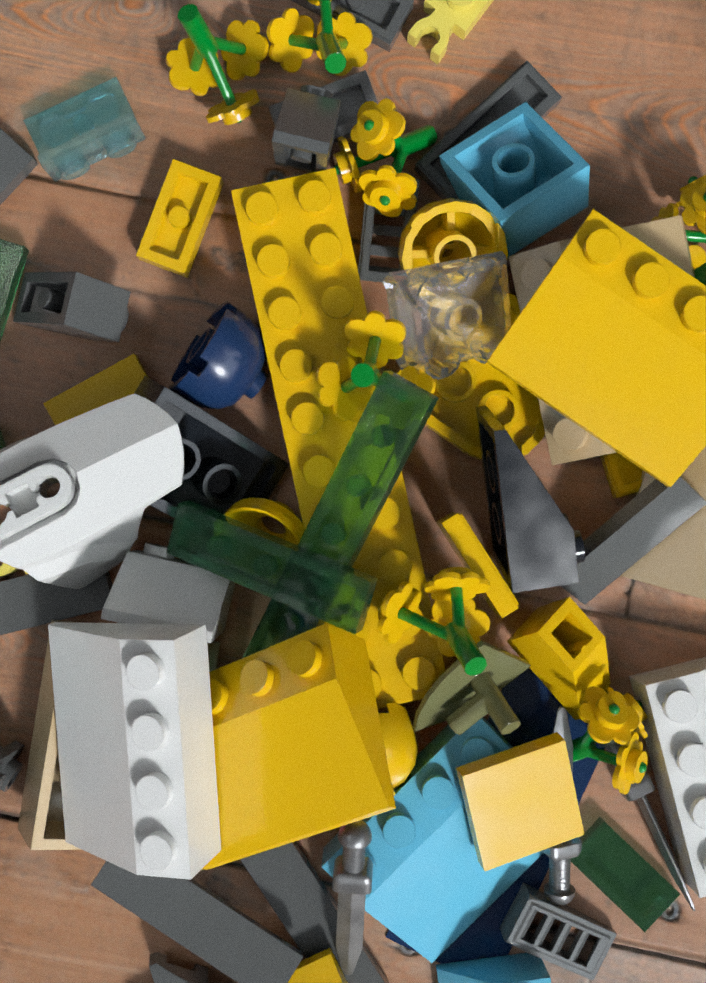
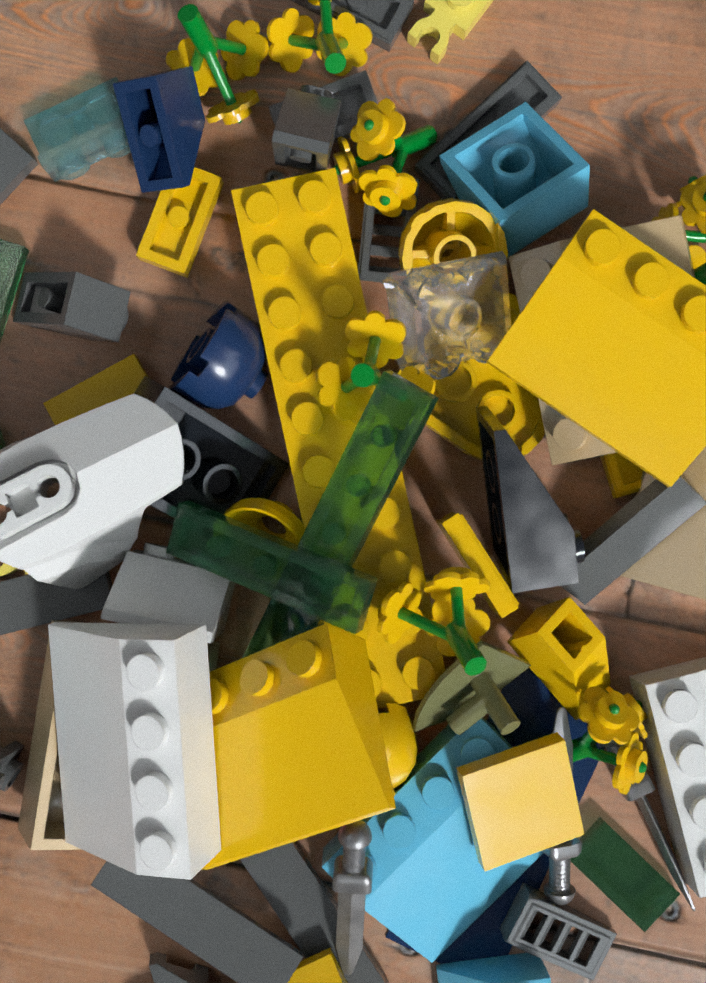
(162, 126): none -> dark blue slope

